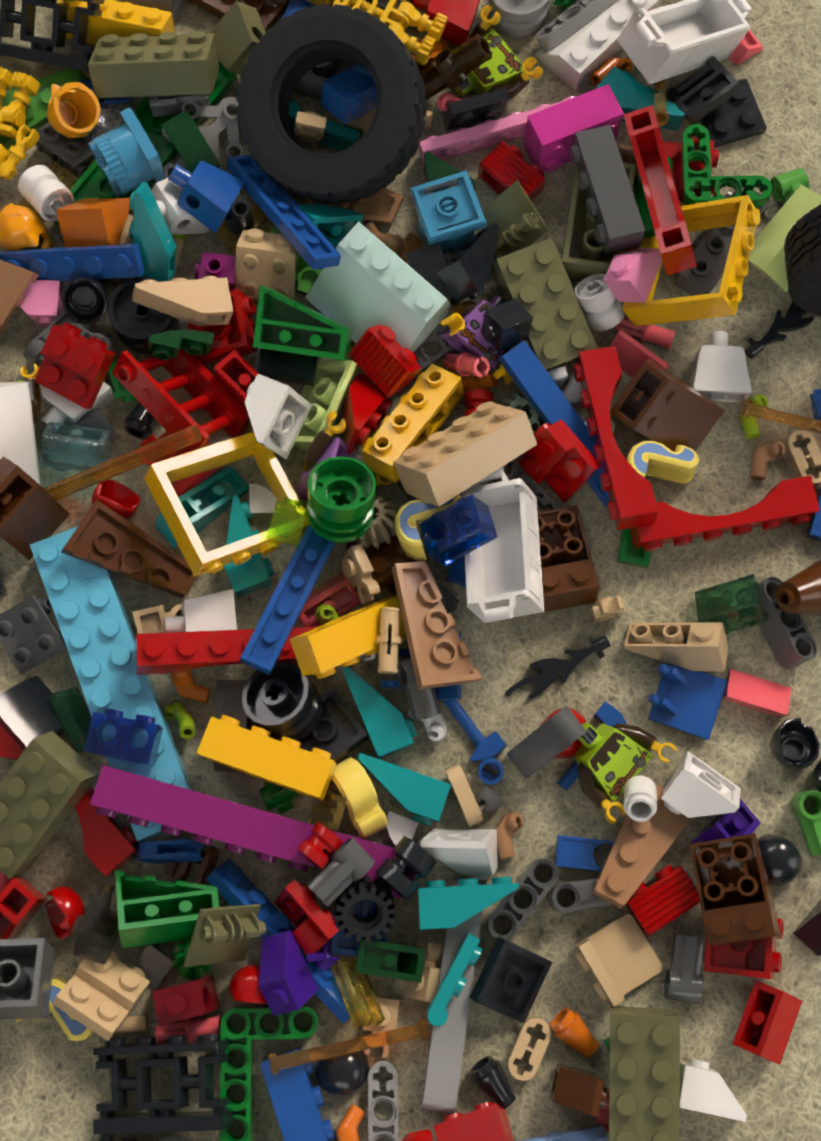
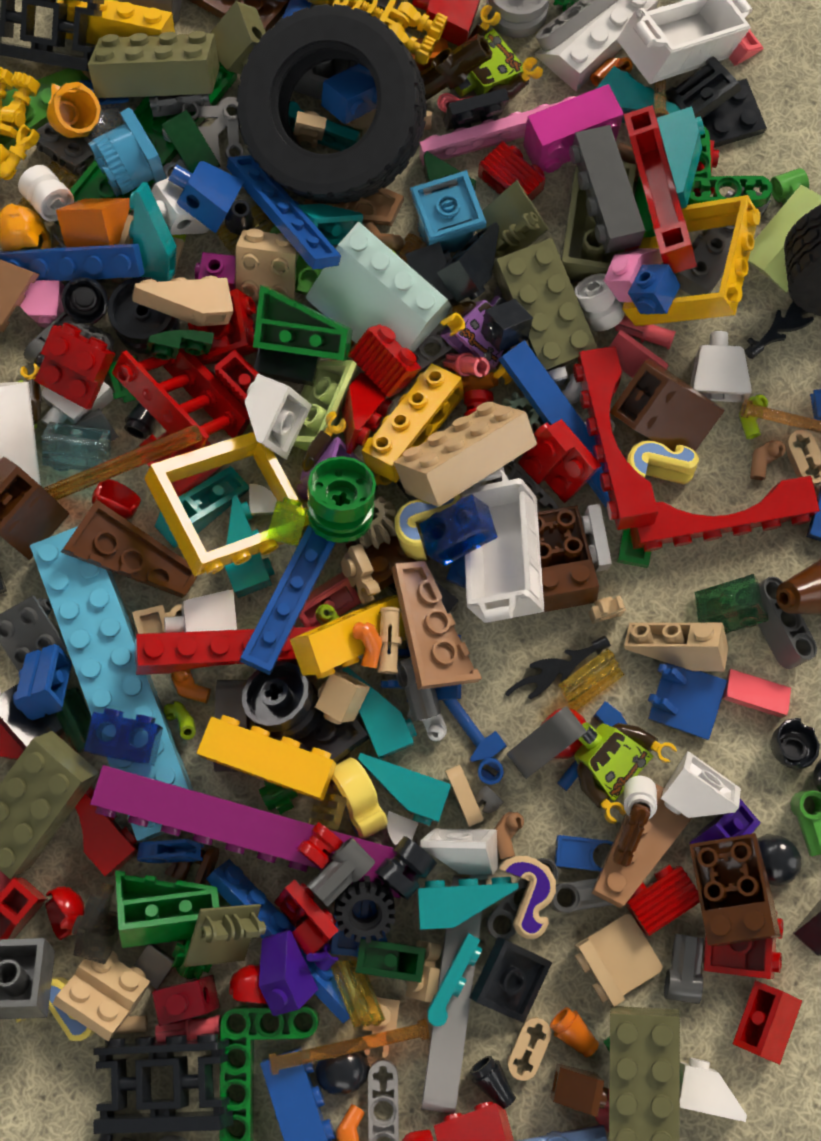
(43, 682): none -> blue brick
(341, 697): none -> tan brick
(371, 641): none -> orange arm
(537, 895): none -> animal
(593, 683): none -> clear yellow tile
(594, 527): none -> white plate
(631, 835): none -> reddish brown axle
(654, 289): none -> blue brick
(683, 148): none -> teal slope

